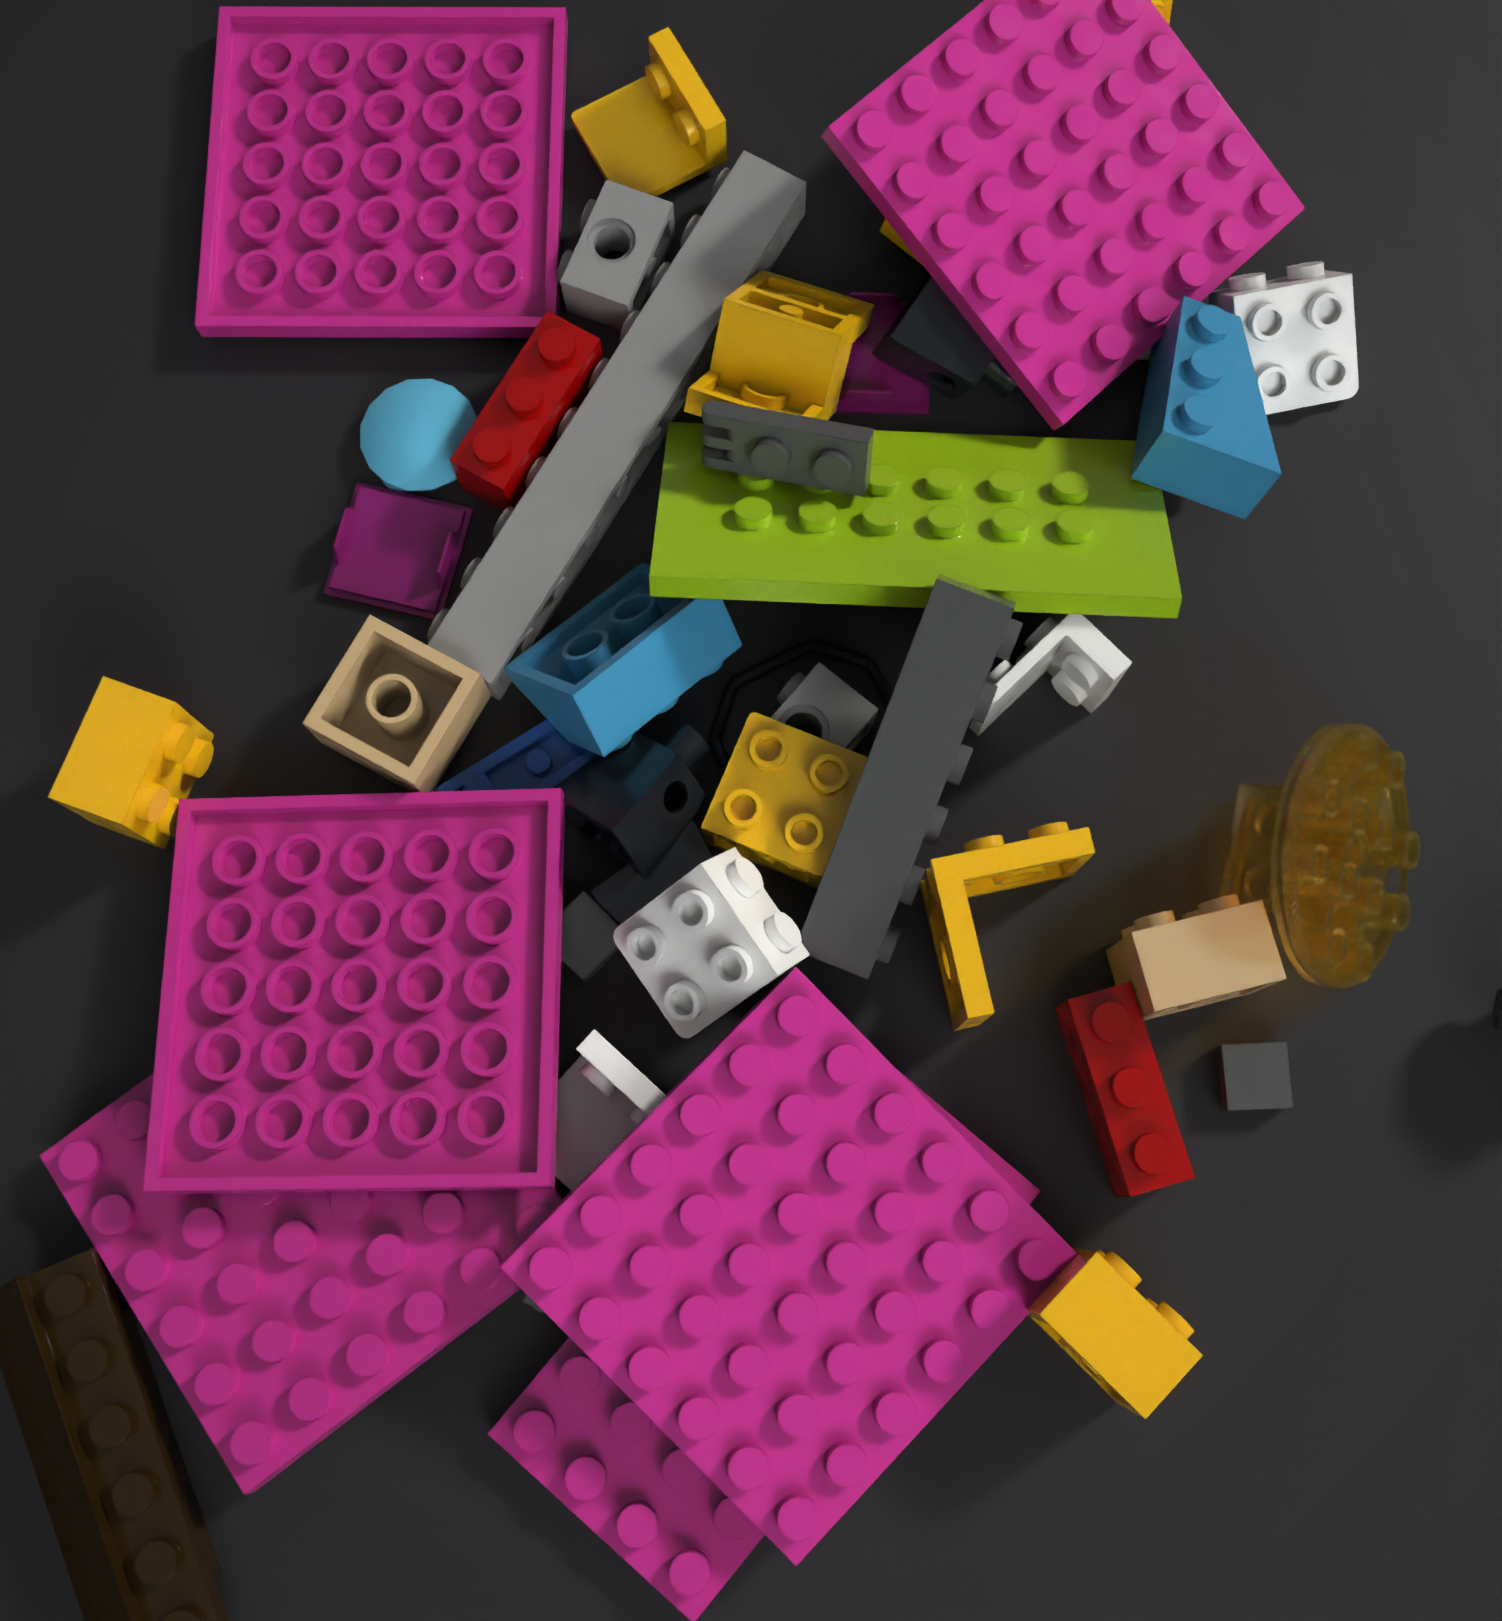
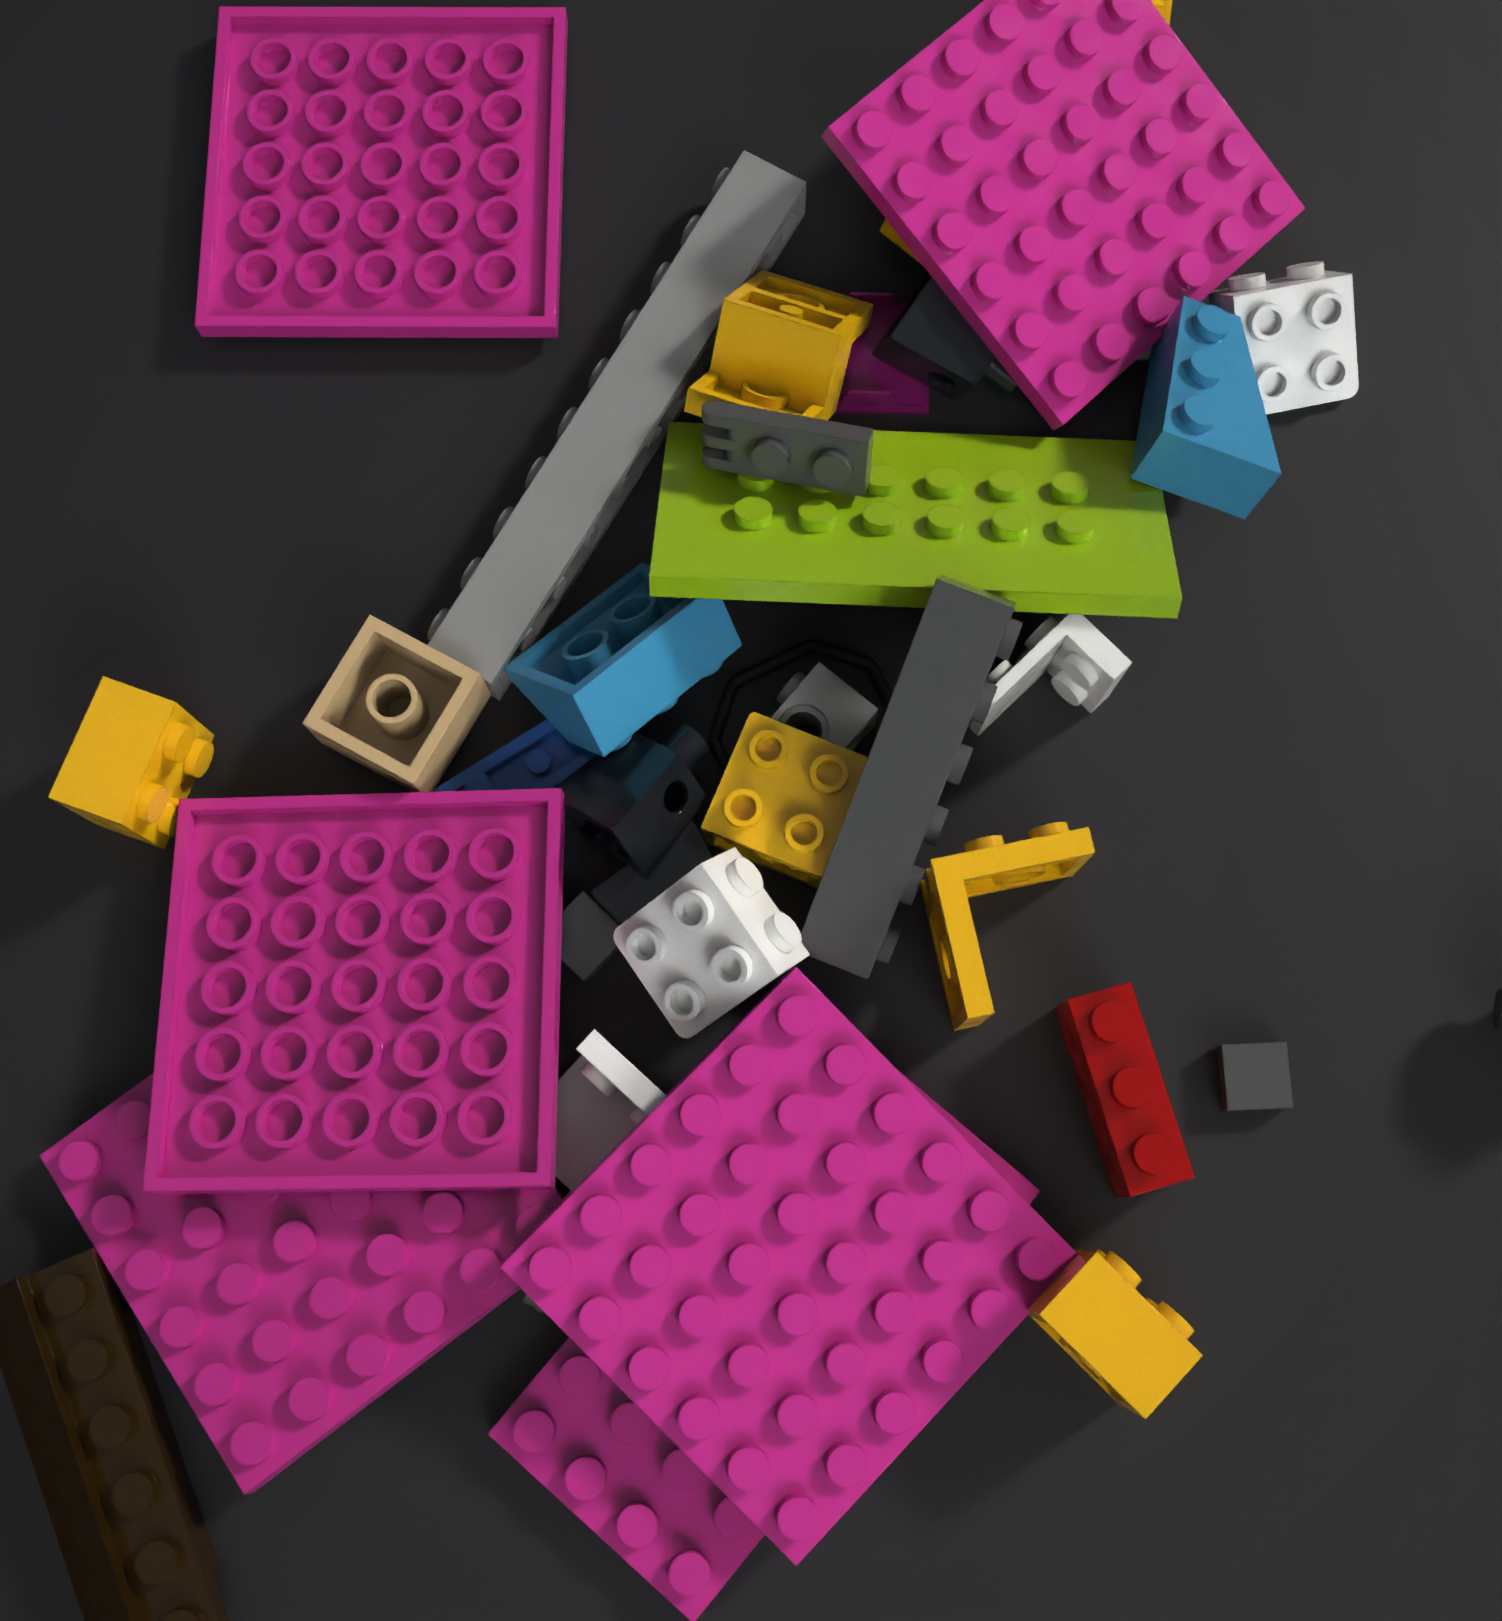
(397, 551): magenta piece -> none
(414, 433): medium azure dish -> none
(526, 411): red brick -> none
(621, 222): light grey brick -> none
(657, 126): yellow bracket -> none
(1198, 960): tan brick -> none
(1324, 852): clear yellow bracket -> none

